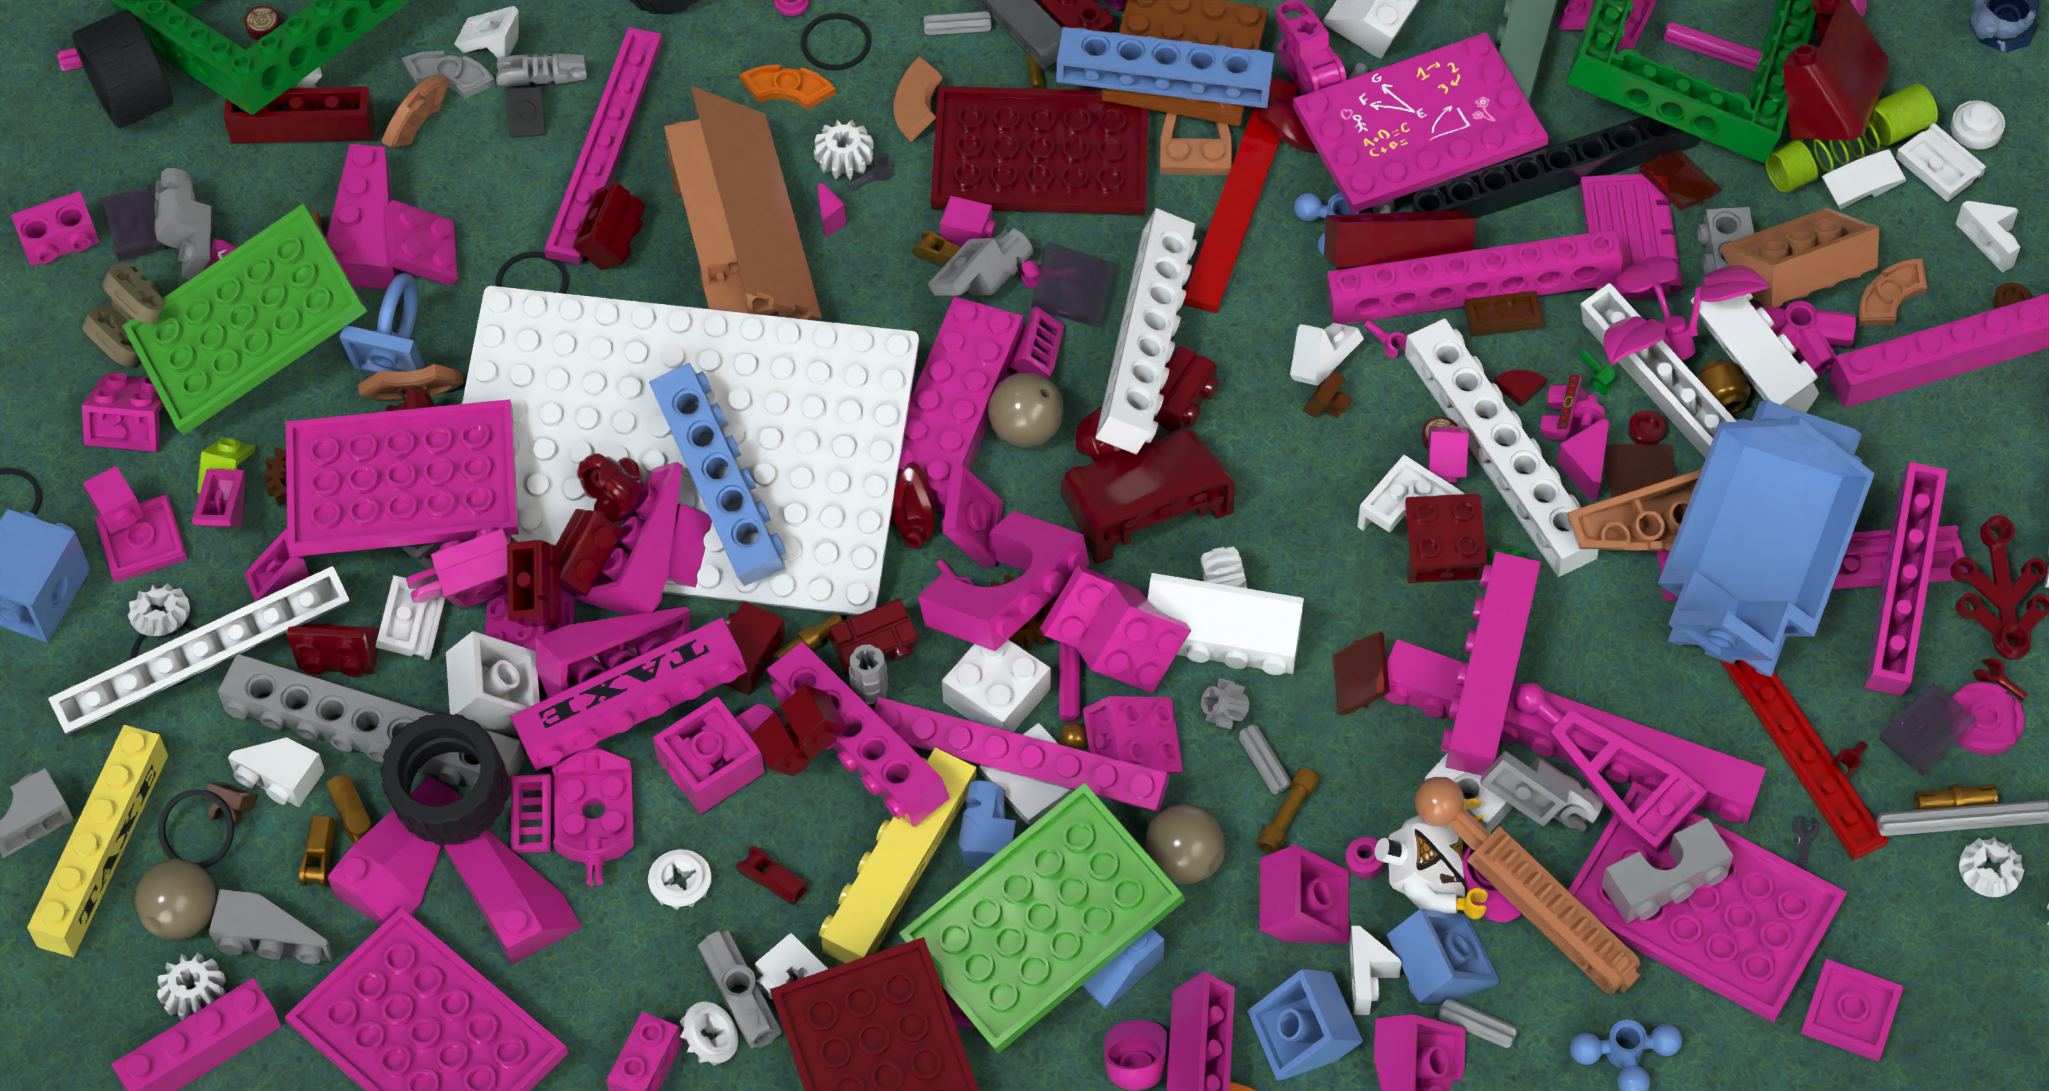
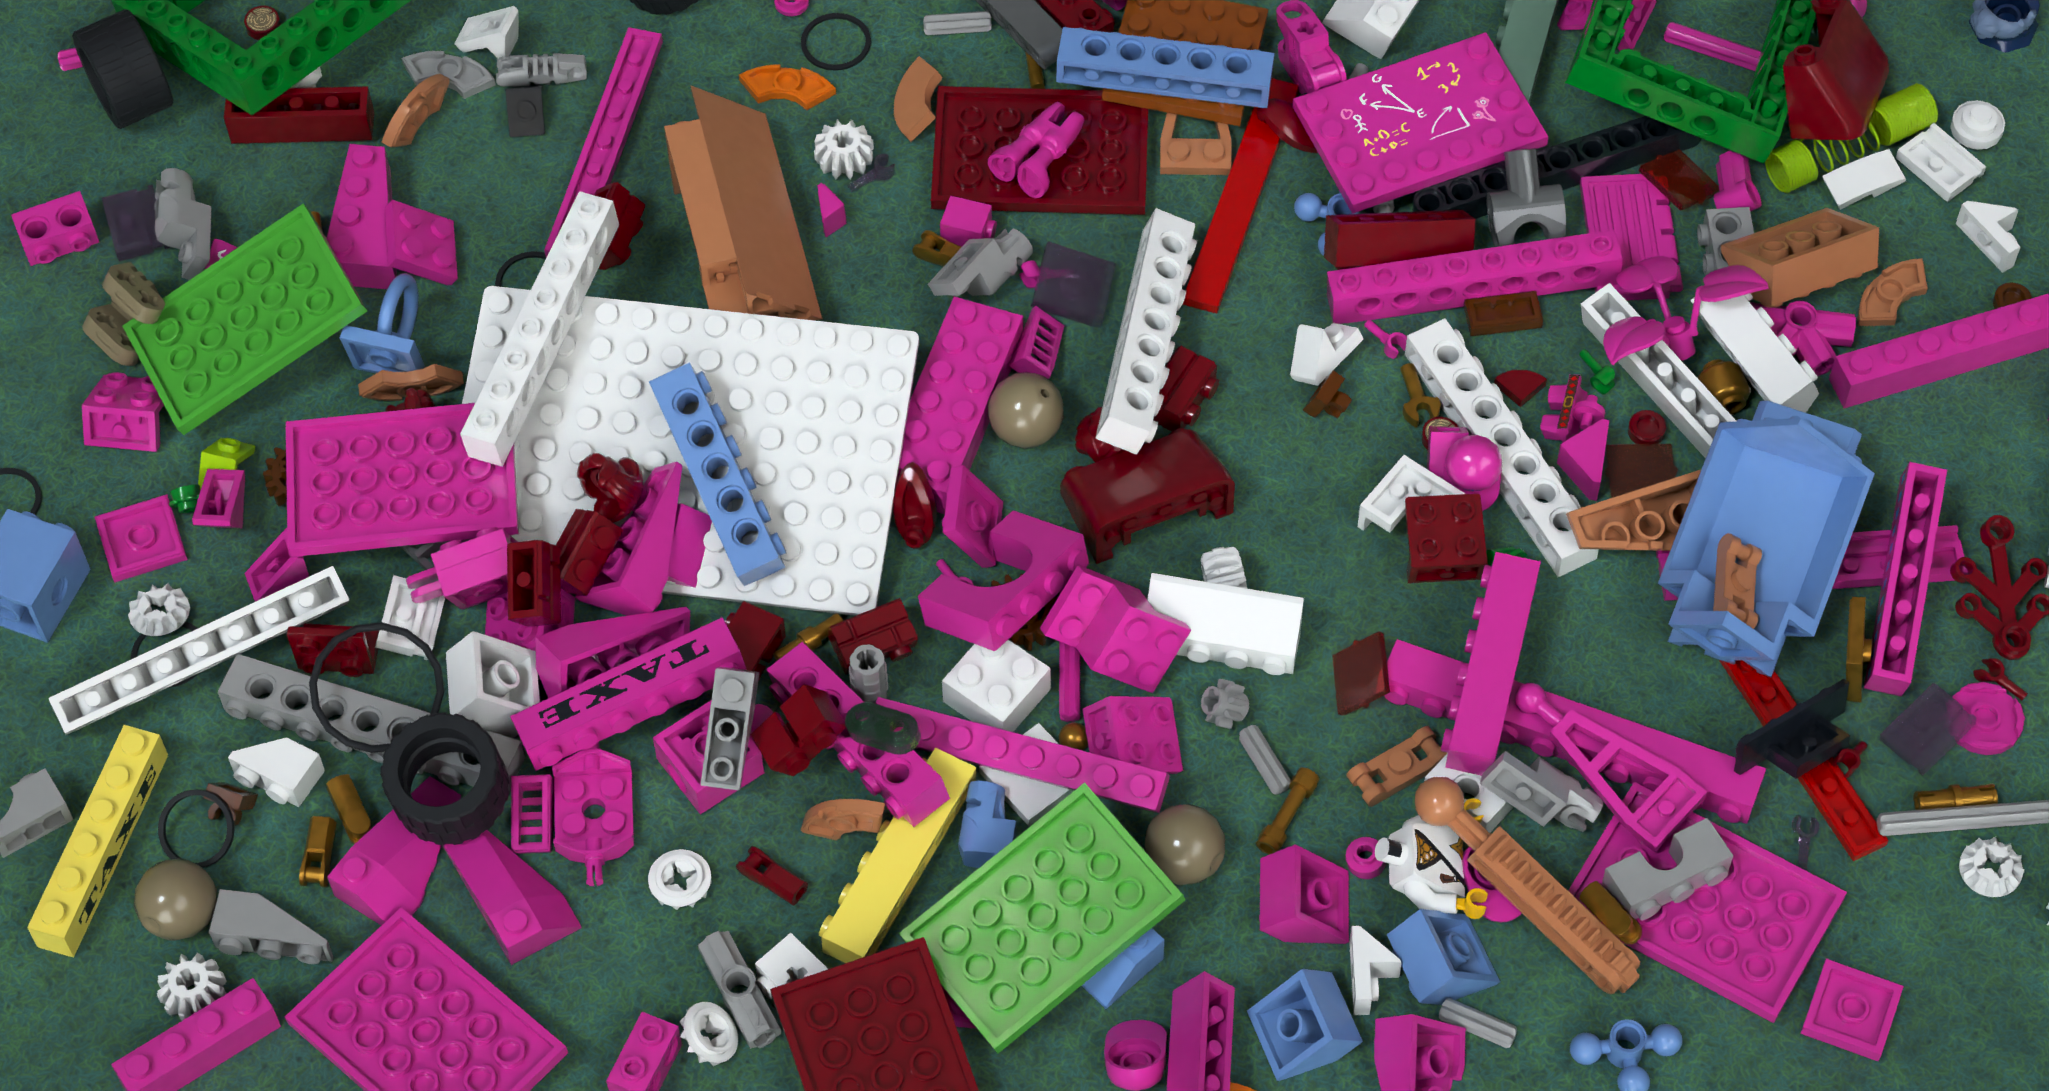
(113, 500): dark pink brick -> none
(185, 498): none -> green plate
(343, 636): none -> black piece
(540, 329): none -> white brick
(729, 727): none -> light grey slope
(843, 816): none -> nougat tile
(879, 728): none -> clear green plate
(1041, 134): none -> dark pink piece
(1397, 767): none -> nougat plate
(1417, 397): none -> pearl gold bar
(1475, 468): none -> dark pink cap
(1525, 201): none -> dark grey connector
(1611, 913): none -> pearl gold bar
(1735, 183): none -> dark pink piece
(1736, 581): none -> nougat plate
(1800, 736): none -> black bracket
(1857, 648): none -> pearl gold plate

